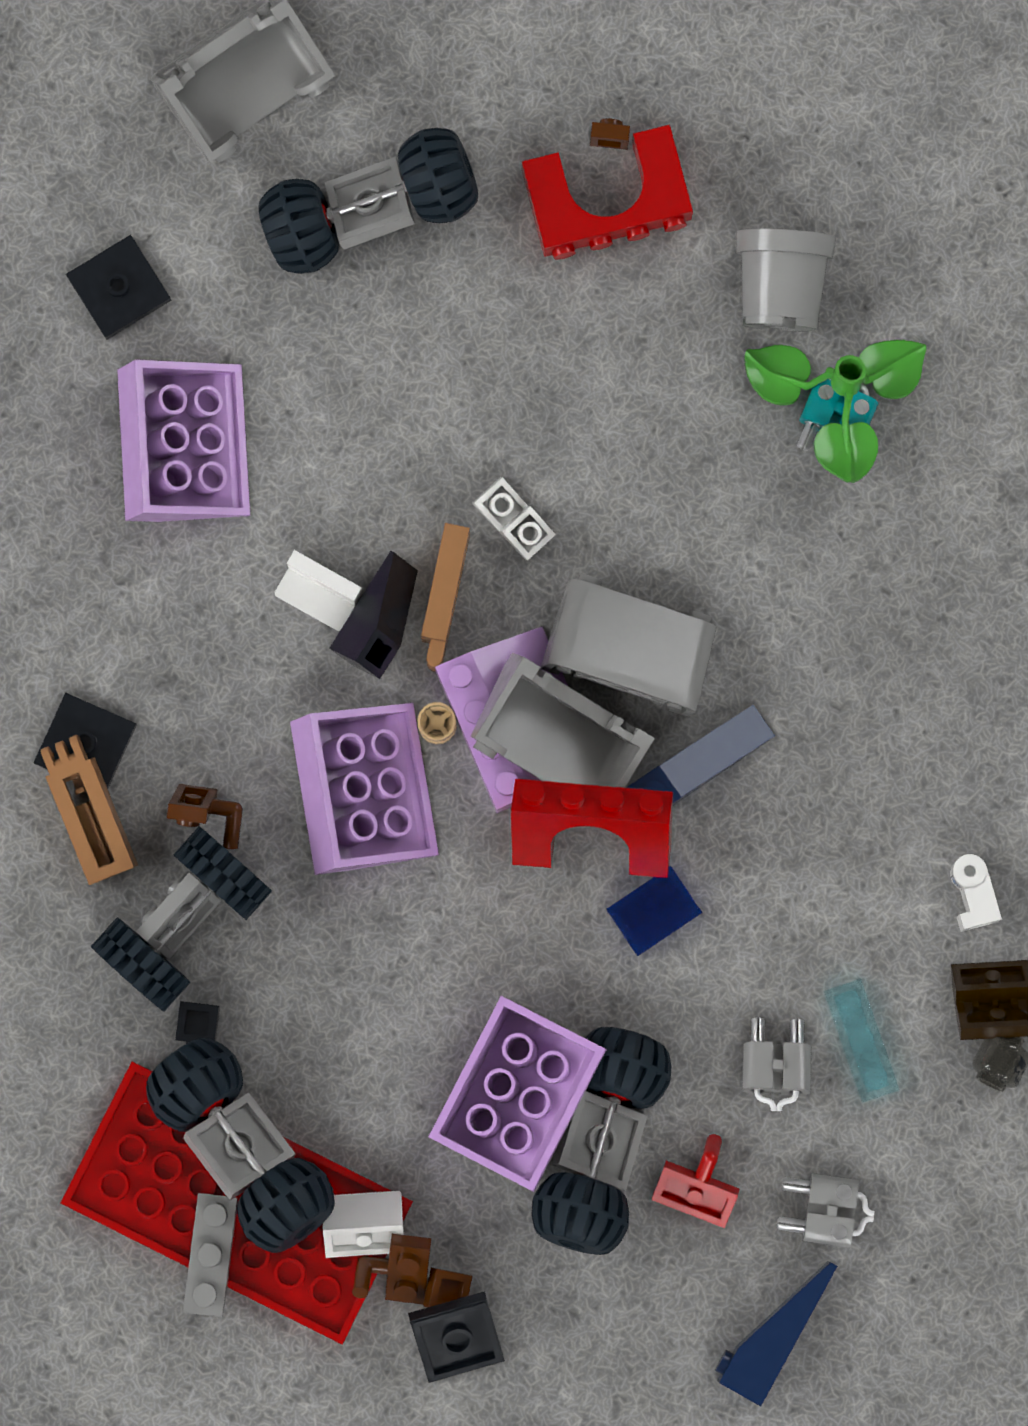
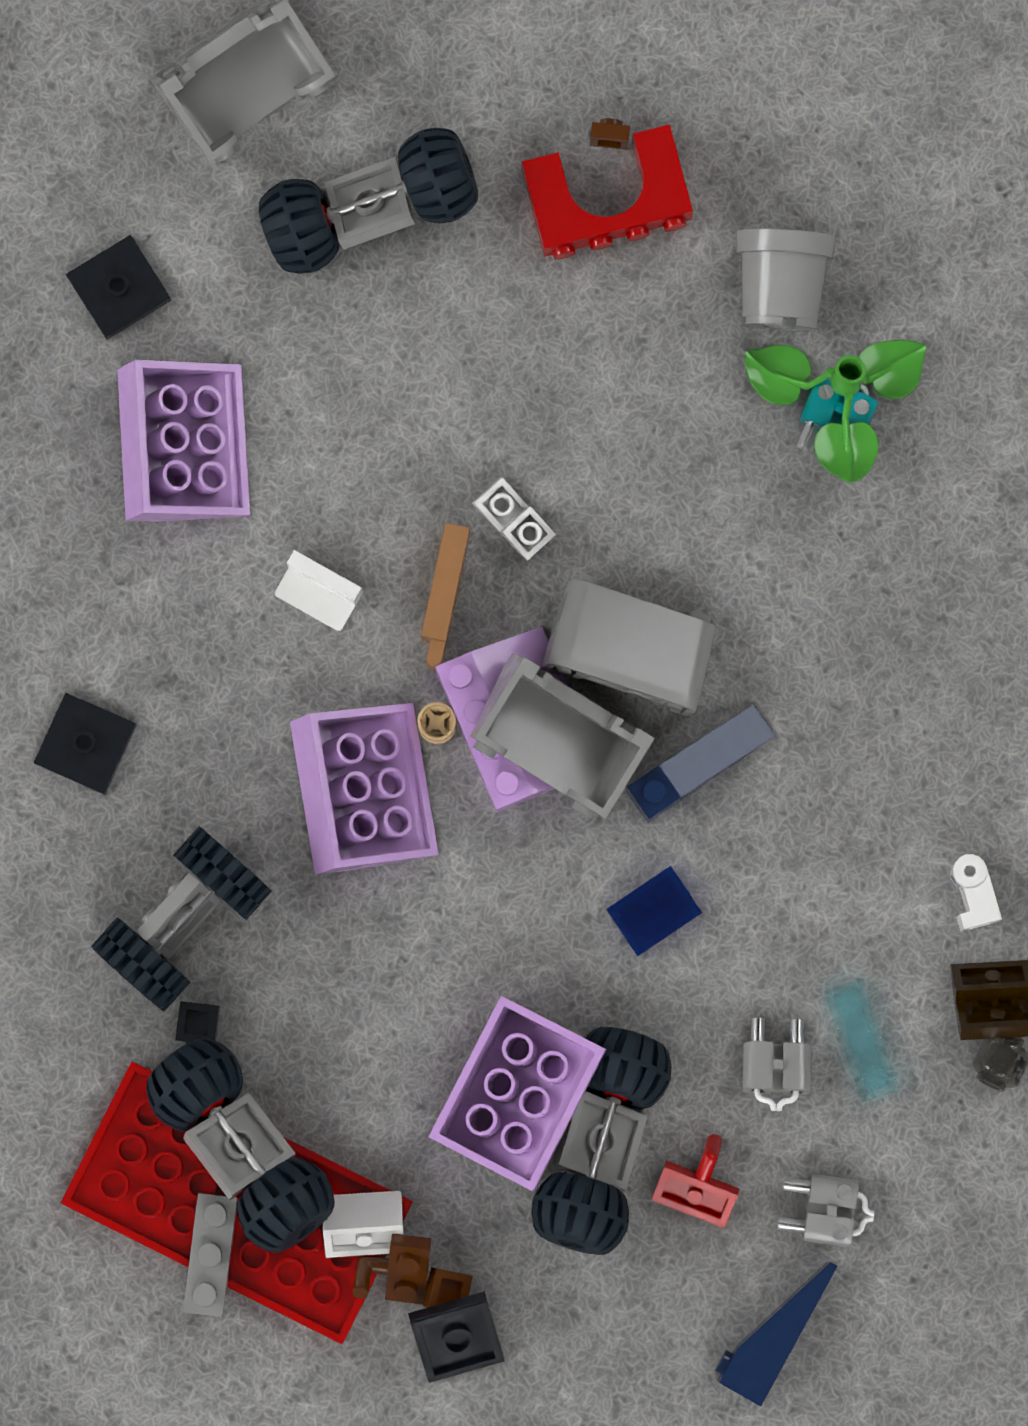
(92, 825): medium nougat hinge -> none
(195, 804): reddish brown plate -> none
(379, 618): black slope -> none
(633, 814): red arch -> none

